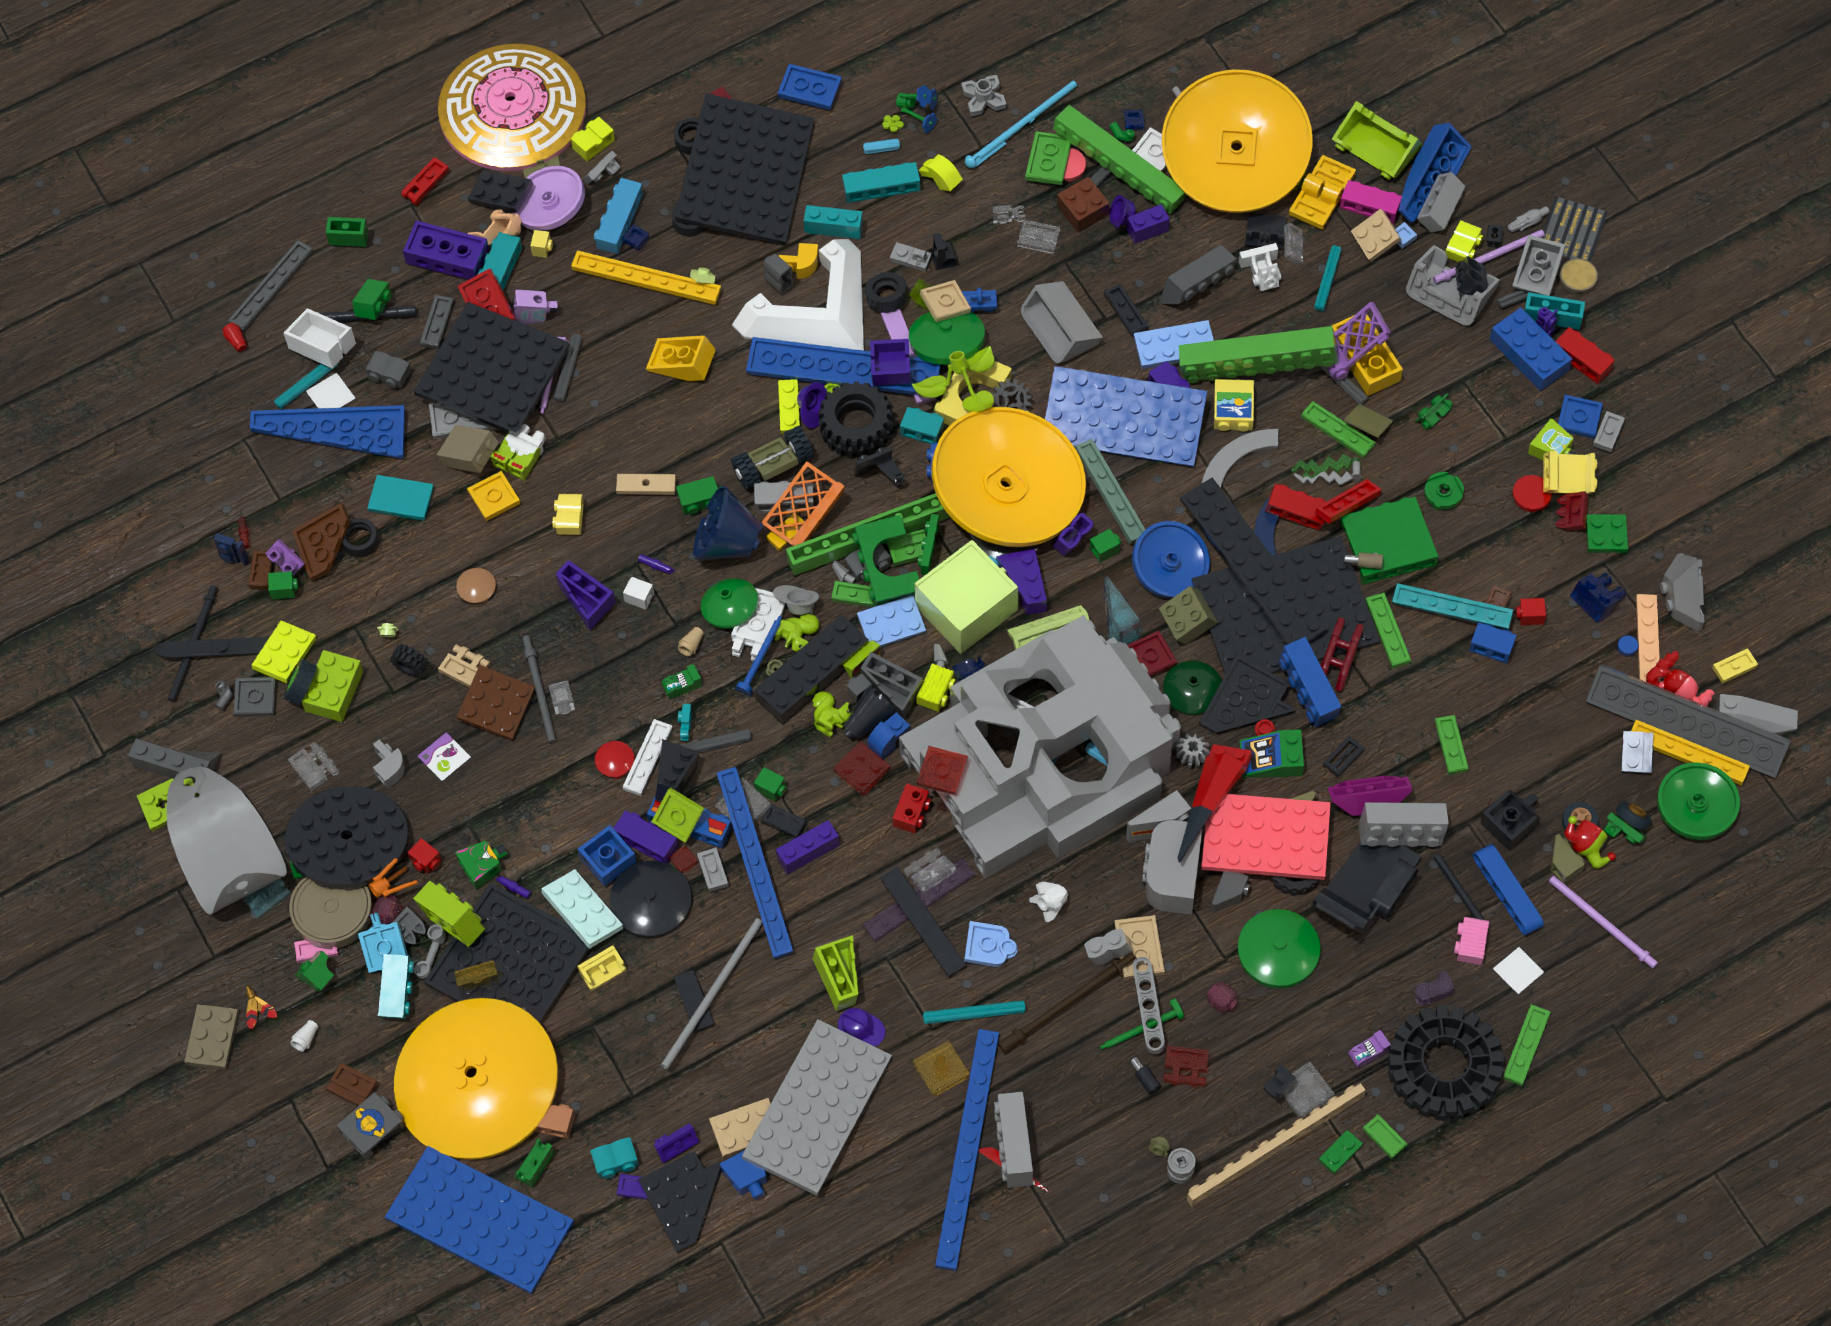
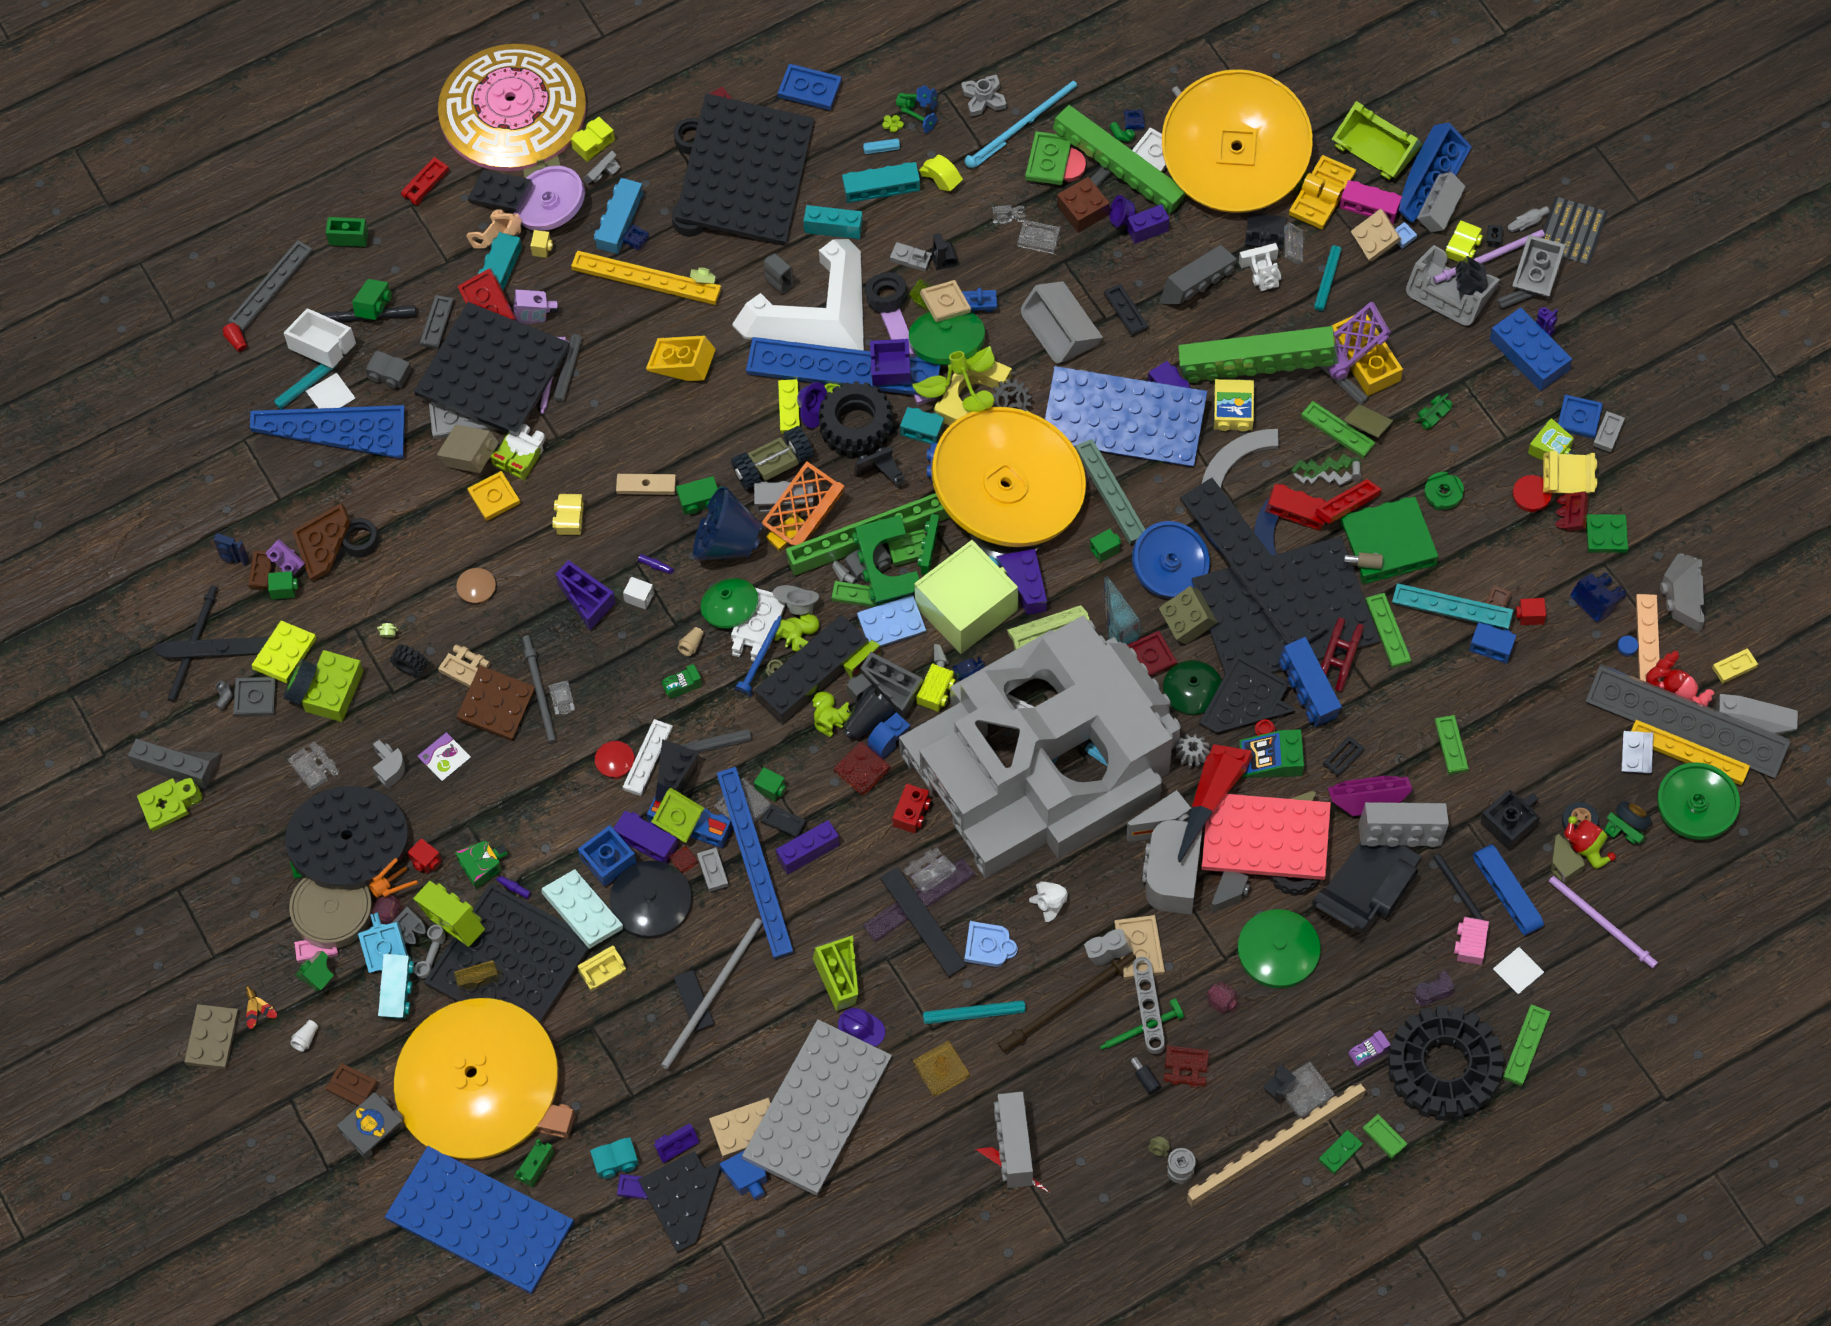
(220, 840): light grey piece -> none
(243, 531): clear red piece -> none
(266, 897): clear light blue hinge -> none
(400, 497): teal tile -> none
(445, 250): dark purple brick -> none
(684, 718): teal plate -> none
(805, 262): yellow brick -> none
(942, 770): clear red plate -> none
(967, 1150): blue plate -> none
(1073, 534): dark purple brick -> none
(1163, 344): light blue plate -> none
(1569, 311): teal brick -> none
(1578, 276): pearl gold tile -> none
(1586, 355): red brick -> none

